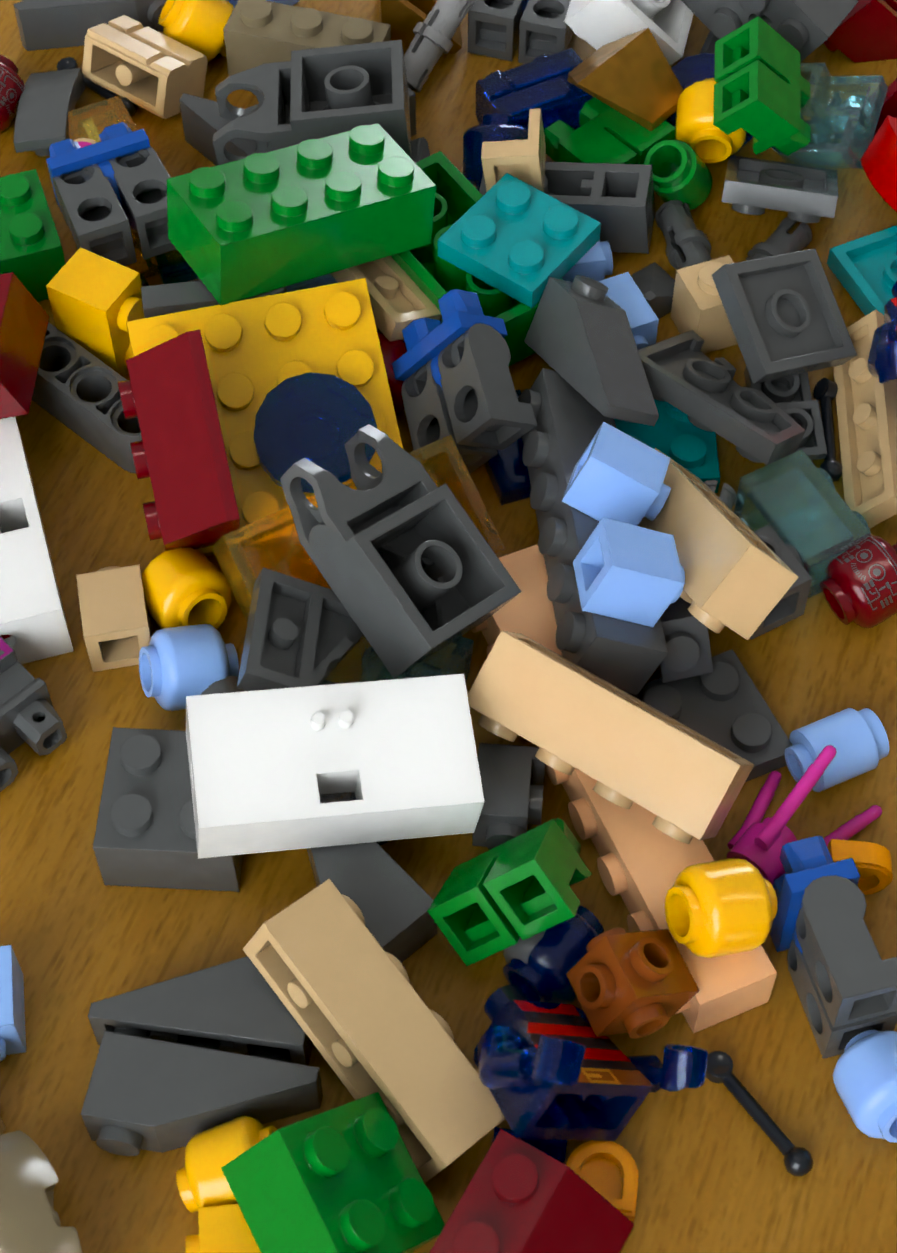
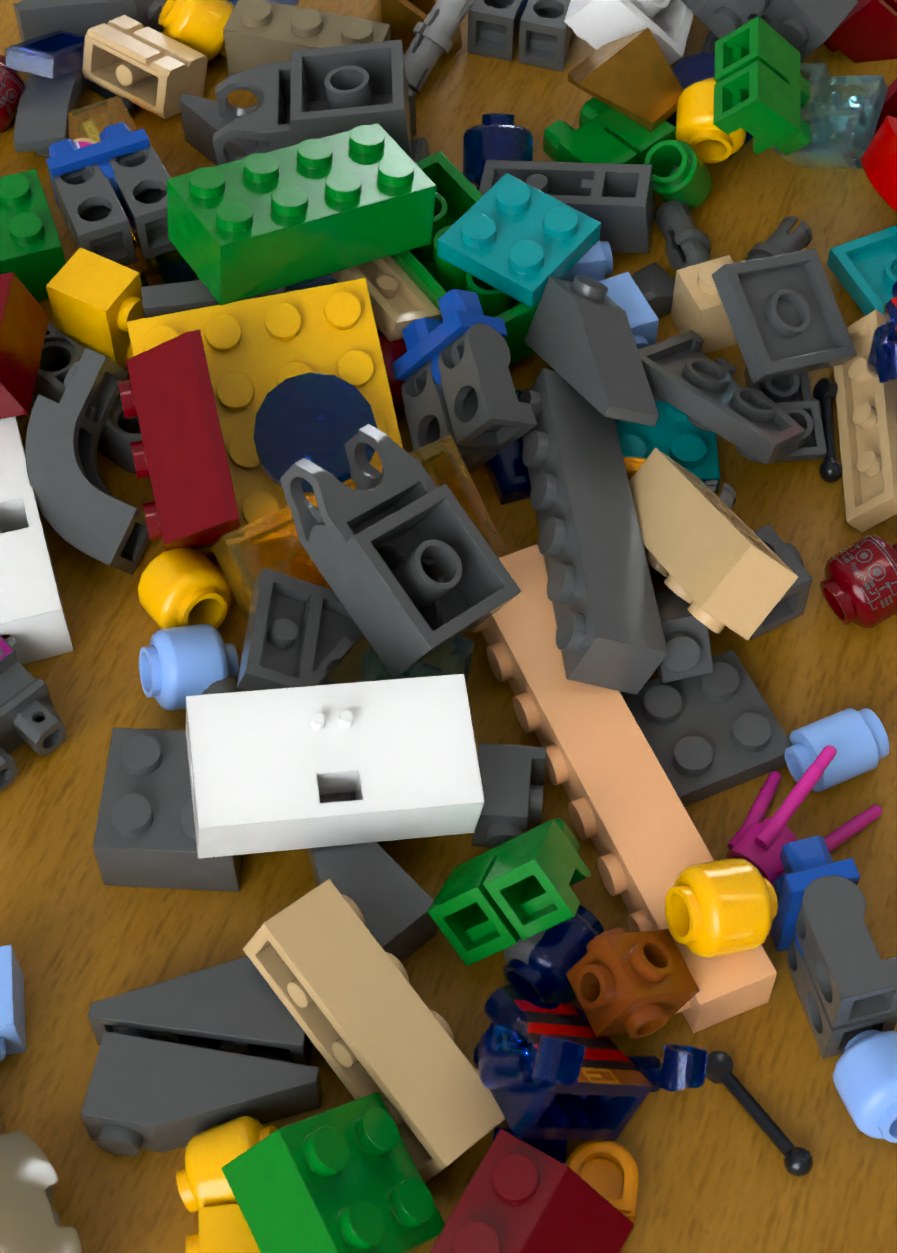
(47, 54): none -> clear blue tile
(66, 471): none -> dark grey arch
(113, 616): tan brick -> none
(517, 157): tan panel -> none
(534, 86): clear blue brick -> none
(608, 736): tan brick -> none
(618, 478): light blue brick -> none
(628, 572): light blue brick -> none
(781, 186): dark grey plate -> none
(802, 510): clear light blue brick -> none
(871, 860): light orange tile -> none

